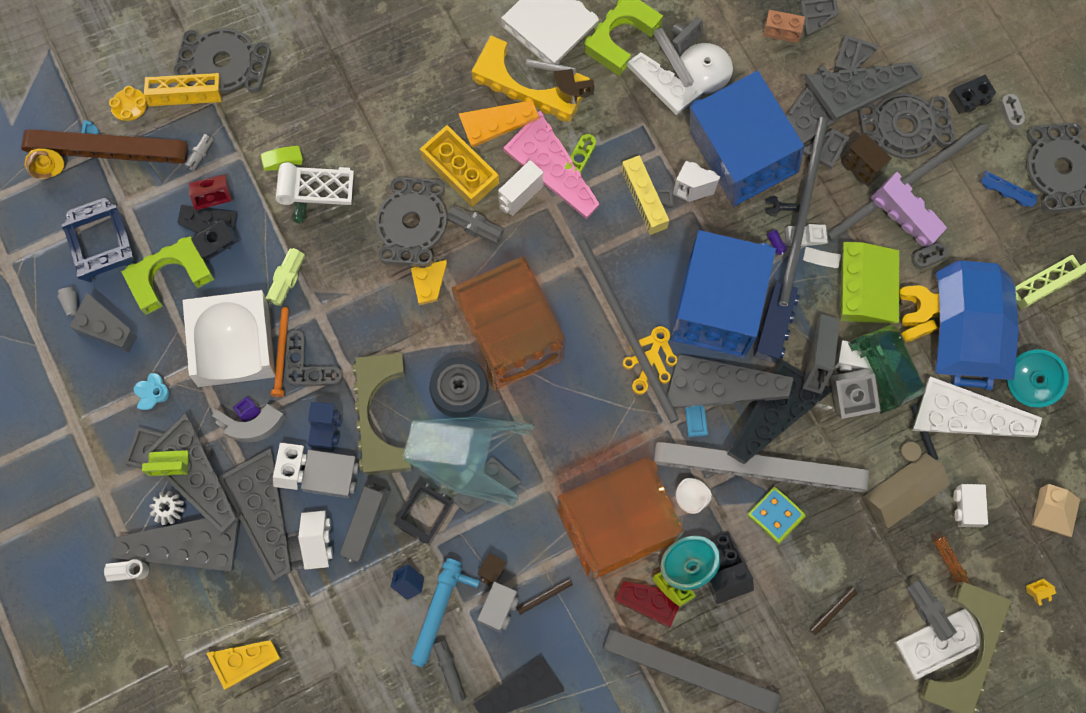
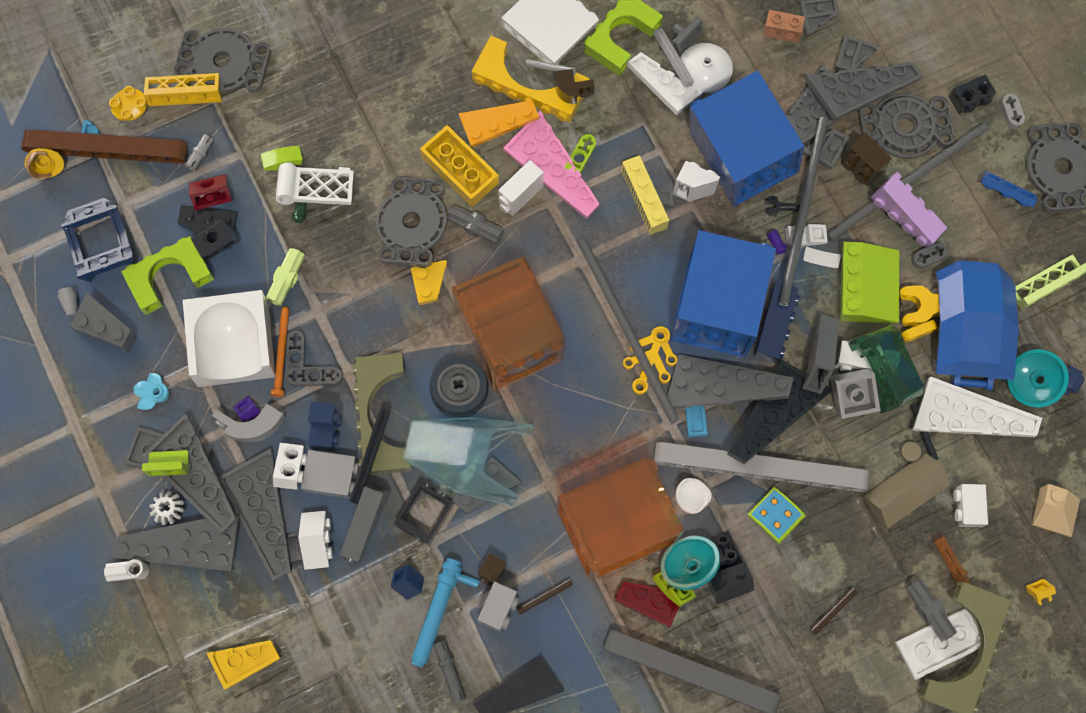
(370, 455): none -> black axle
(1076, 380): none -> dark blue head

